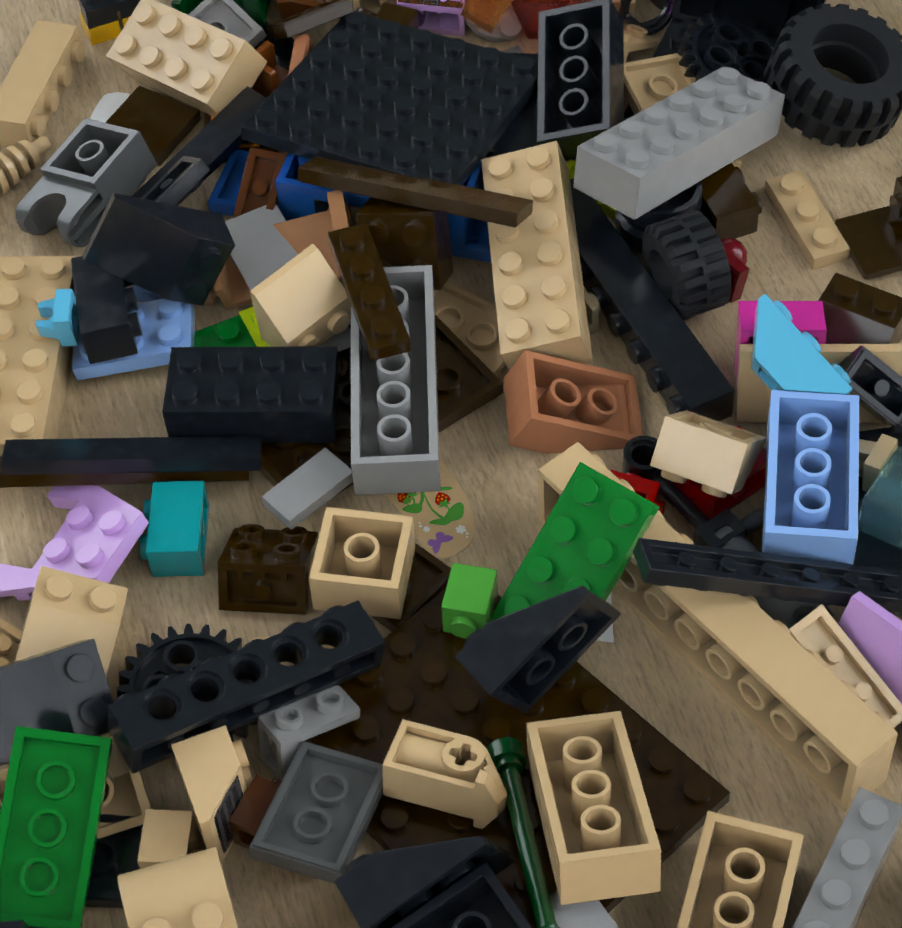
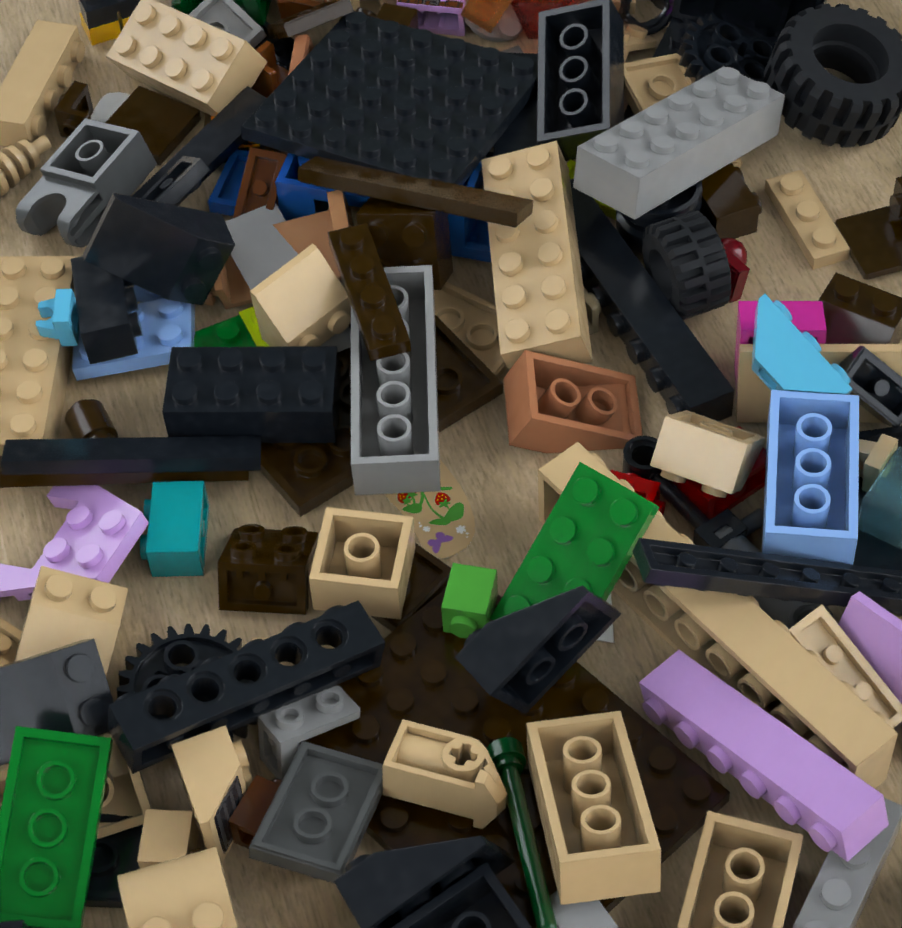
(73, 108): none -> dark brown bracket
(89, 420): none -> dark brown brick
(307, 488): light grey tile -> none
(764, 756): none -> lavender brick

